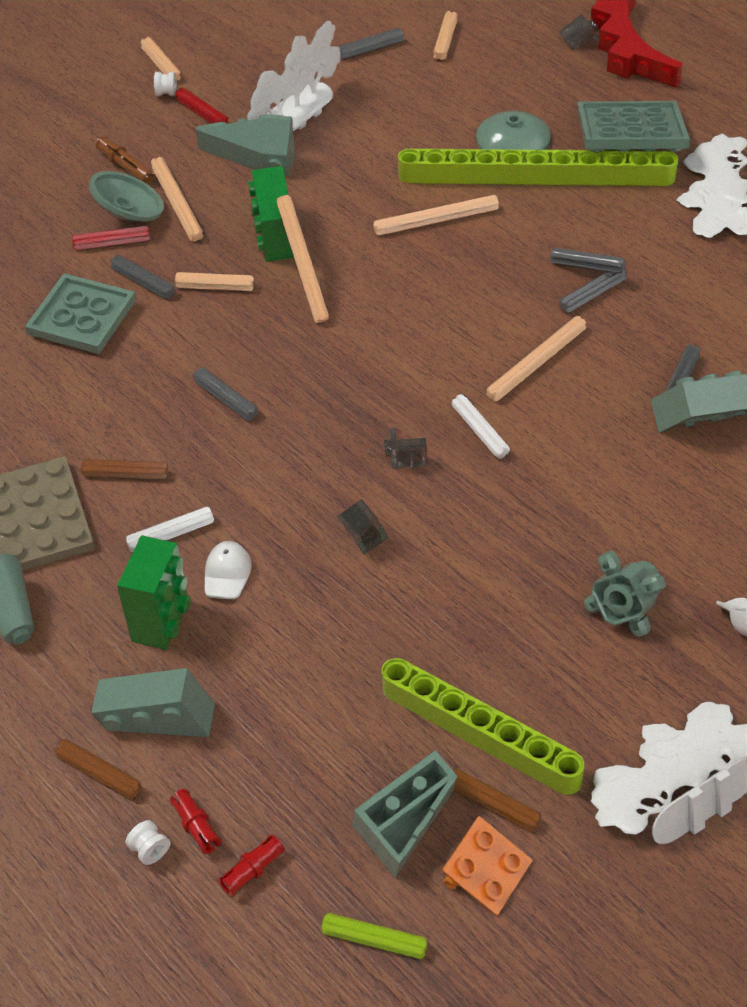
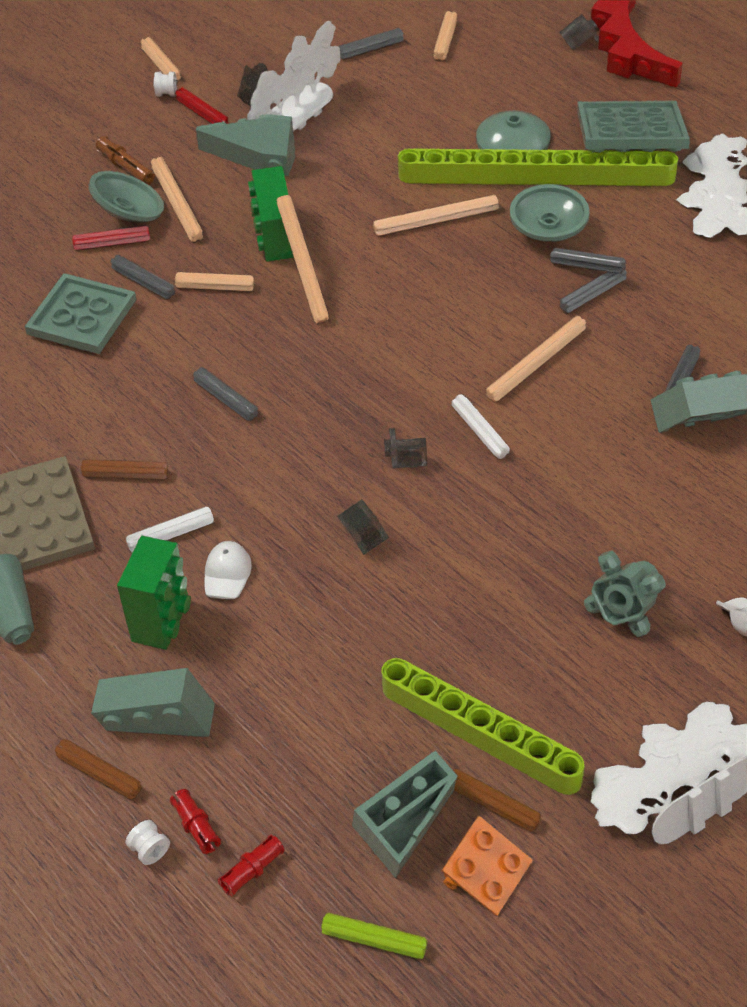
(249, 82): none -> clear smoke hinge
(549, 212): none -> sand green dish

